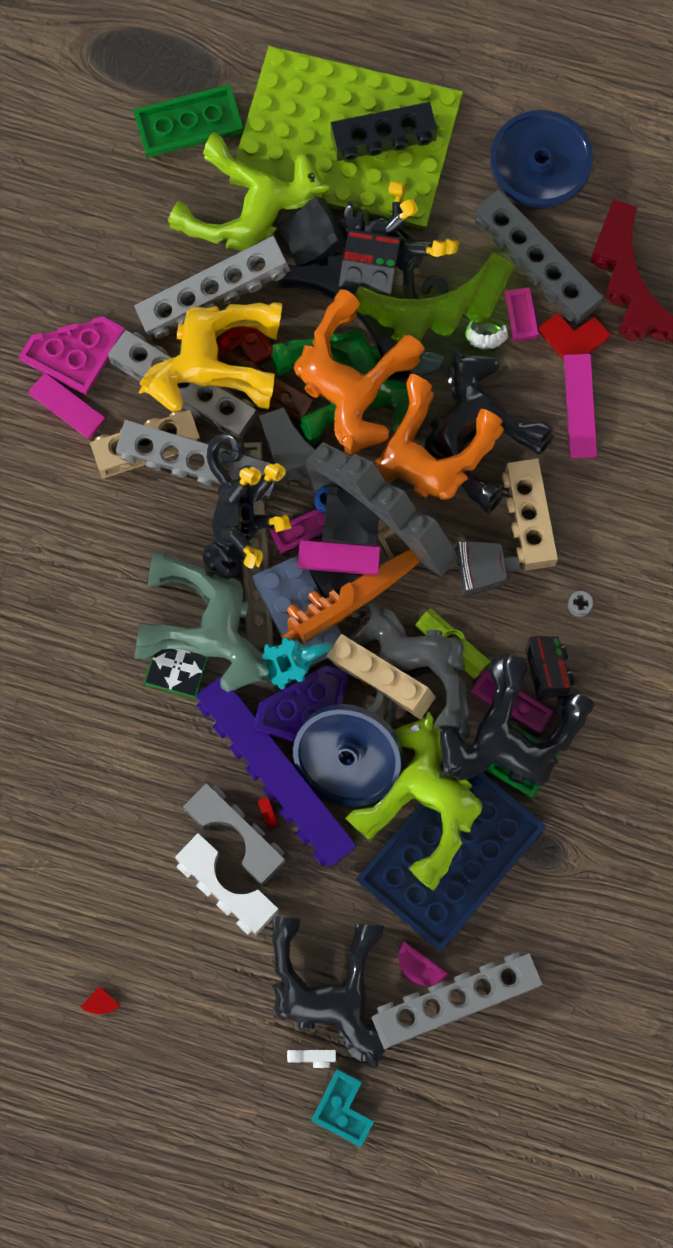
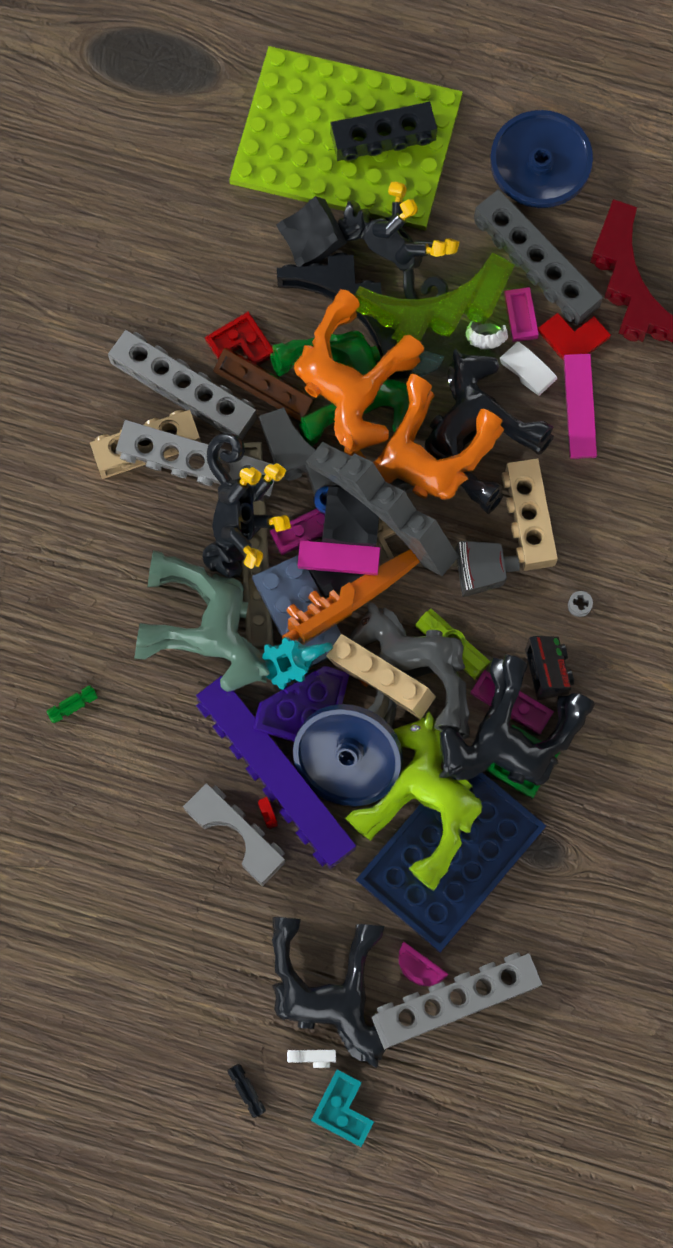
(66, 406): dark pink tile -> none
(71, 704): none -> green axle
(73, 352): dark pink plate -> none
(100, 1003): red tile -> none
(176, 672): tile -> none
(187, 121): green plate -> none
(198, 286): light grey brick -> none
(199, 352): yellow animal -> none
(246, 1090): none -> black axle
(251, 909): white arch -> none
(261, 204): lime animal -> none
(369, 261): black slope -> none
(529, 368): none -> white slope

